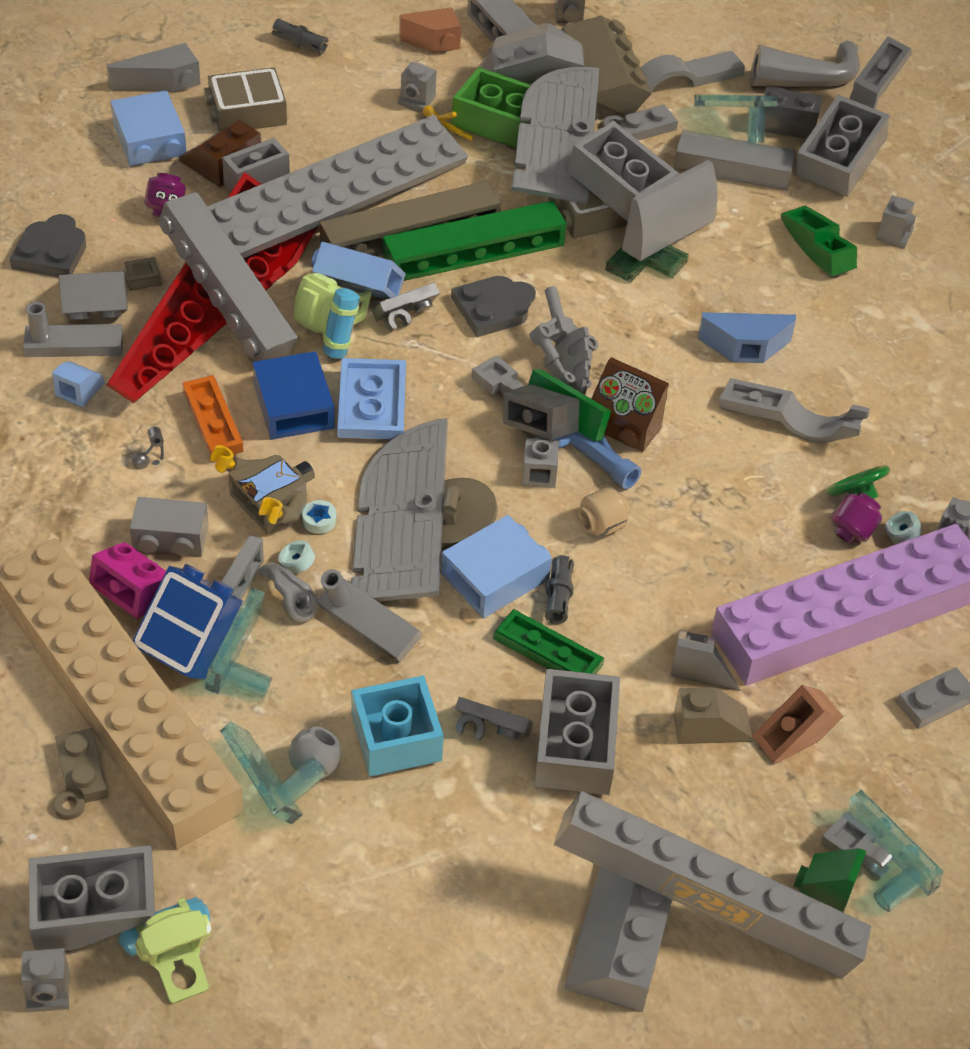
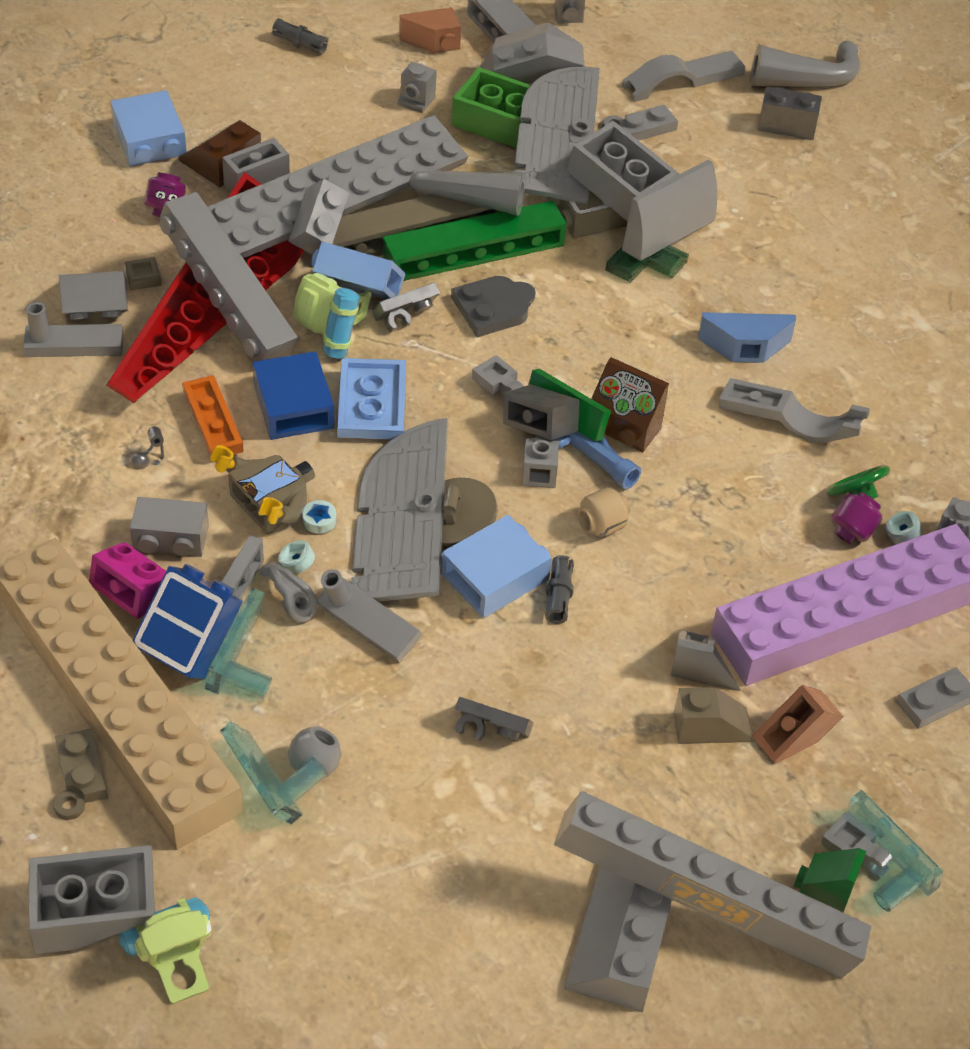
(45, 979): light grey brick -> none
(50, 247): dark grey plate -> none
(76, 383): light blue brick -> none
(156, 71): light grey slope -> none
(248, 97): dark tan brick -> none
(318, 215): none -> light grey brick
(396, 725): medium azure brick -> none
(429, 111): yellow plant -> none
(487, 189): none -> light grey animal
(545, 645): green tile -> none
(573, 348): light grey bar -> none
(577, 732): light grey brick -> none
(606, 47): dark tan slope -> none
(736, 159): light grey slope -> none
(756, 109): clear light blue piece -> none
(820, 240): green slope -> none
(842, 145): light grey brick -> none
(880, 72): light grey piece -> none
(897, 222): light grey brick -> none

